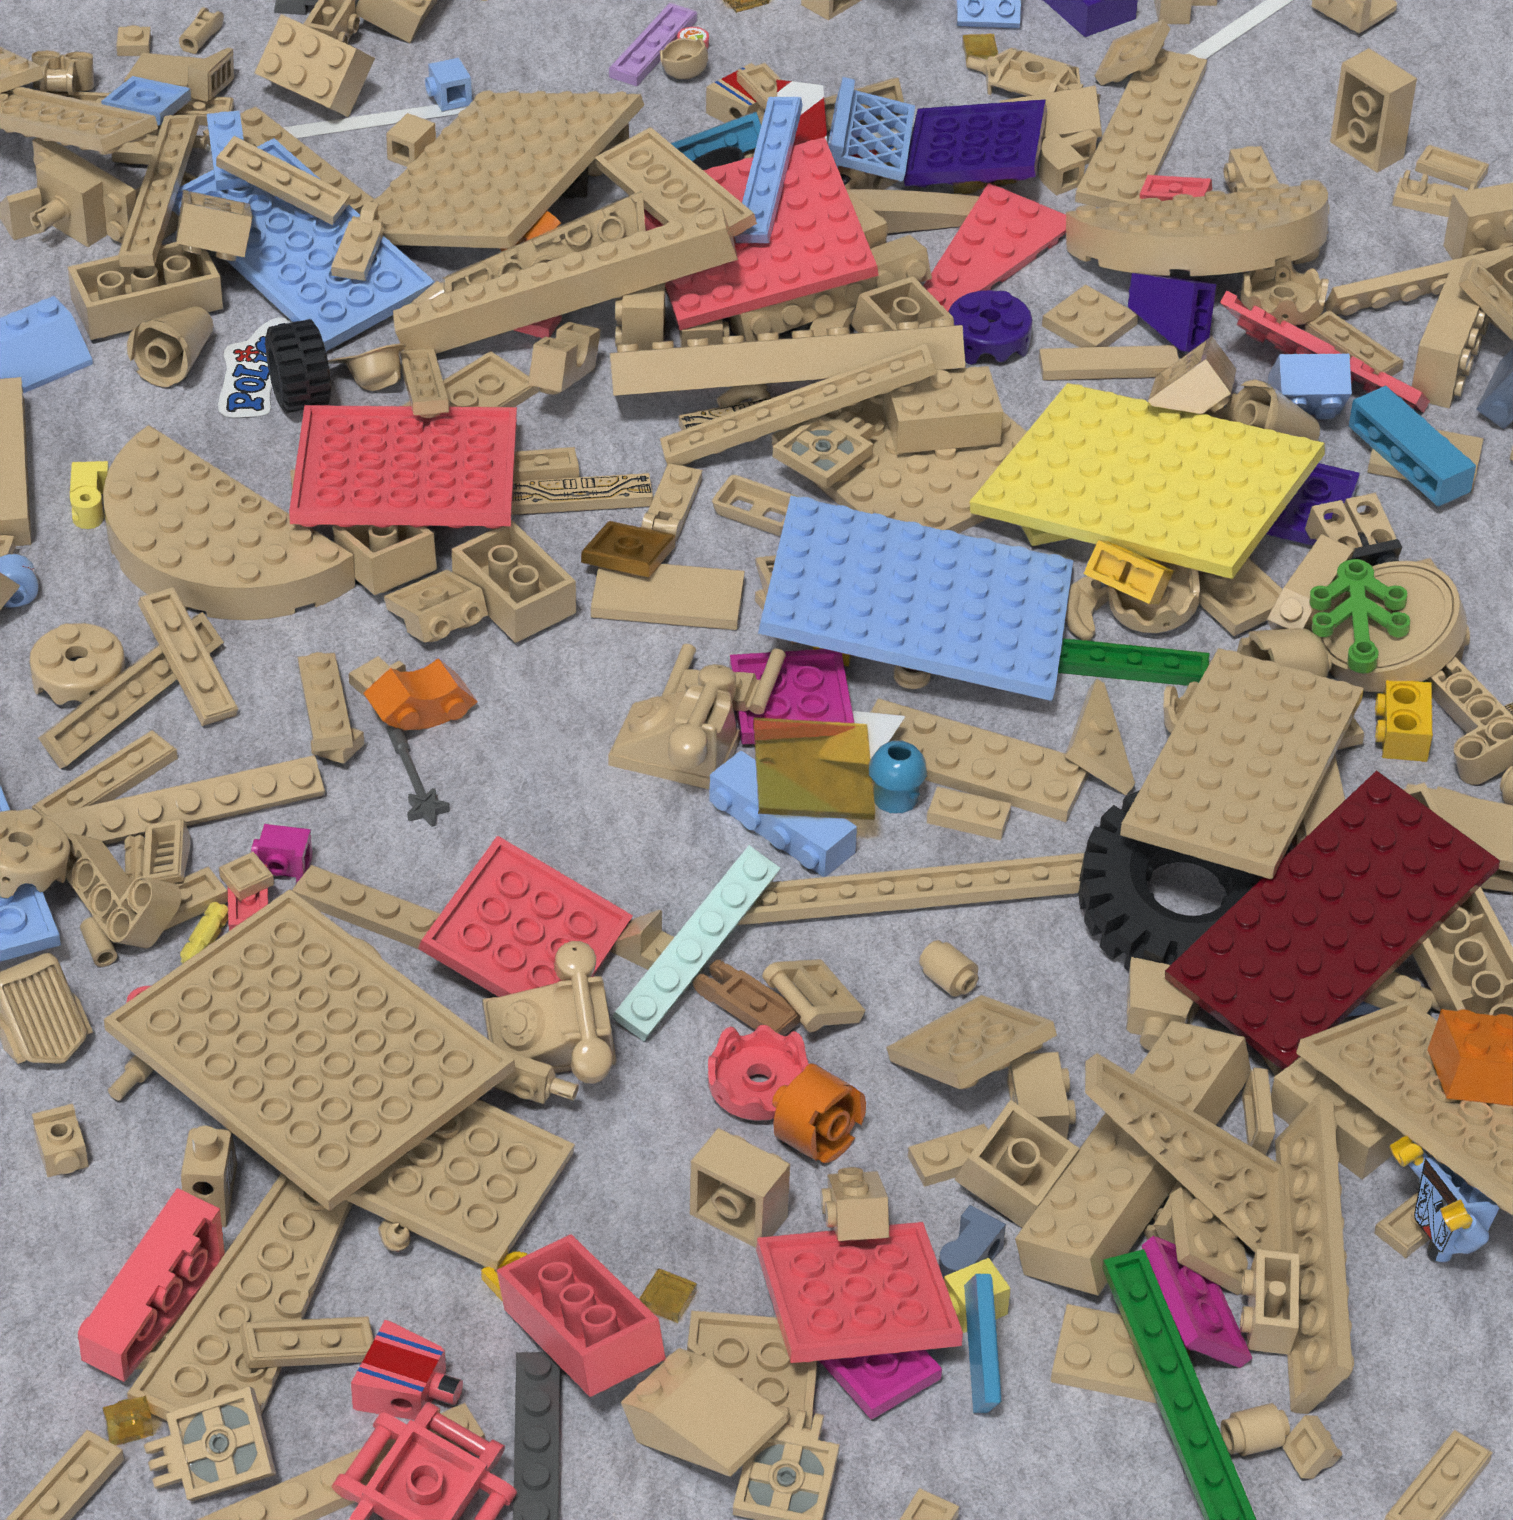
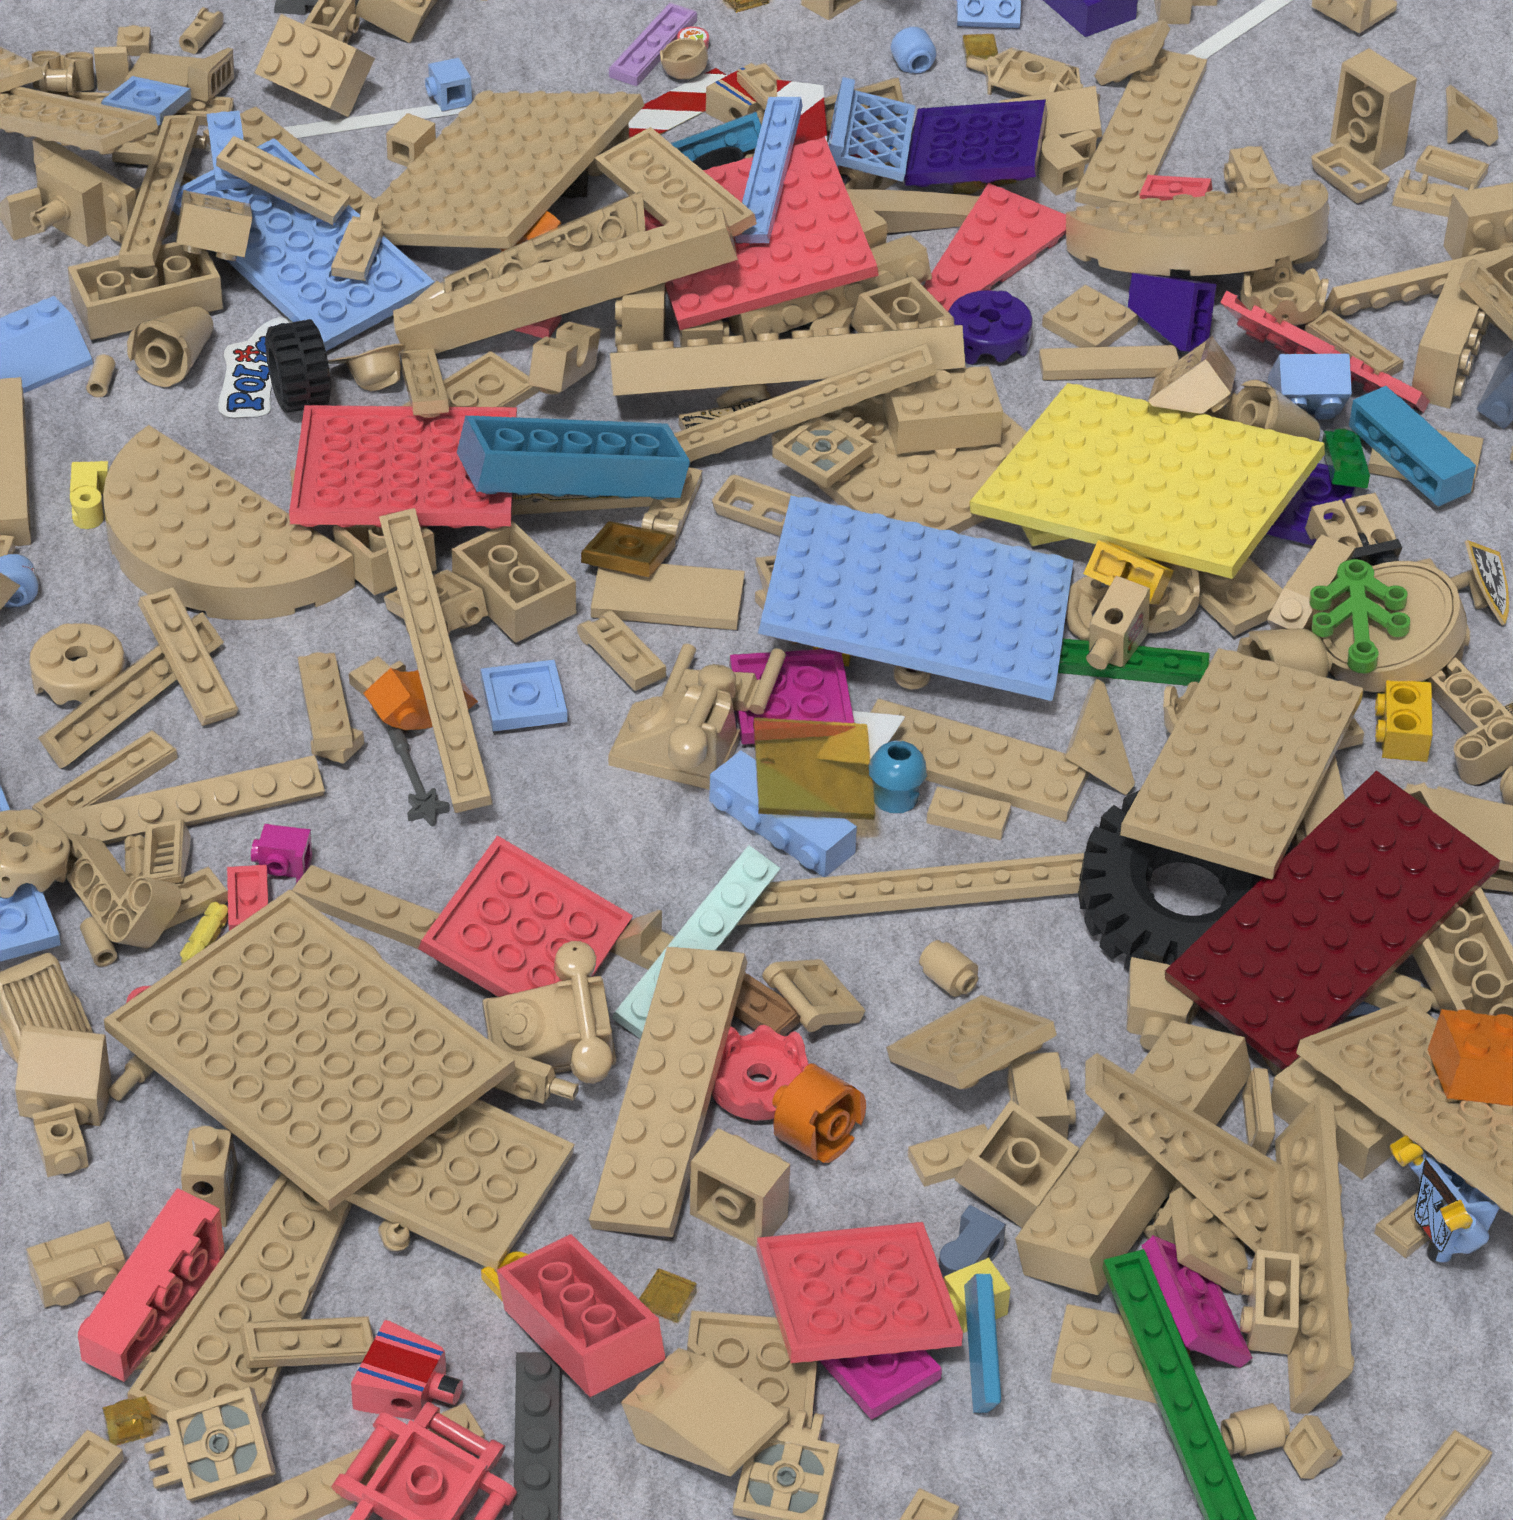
(63, 1070): none -> tan slope
(75, 1264): none -> tan brick
(100, 375): none -> tan piece
(111, 66): none -> tan slope
(246, 876): tan tile -> none
(435, 661): none -> tan plate
(523, 695): none -> light blue plate
(572, 457): none -> dark azure brick
(622, 650): none -> tan plate
(668, 1092): none -> tan plate
(675, 105): none -> sticker
(855, 1205): tan brick -> none
(913, 50): none -> light blue head
(1110, 636): none -> tan torso
(1345, 458): none -> green plate
(1358, 171): none -> tan piece
(1464, 115): none -> tan slope
(1486, 580): none -> shield

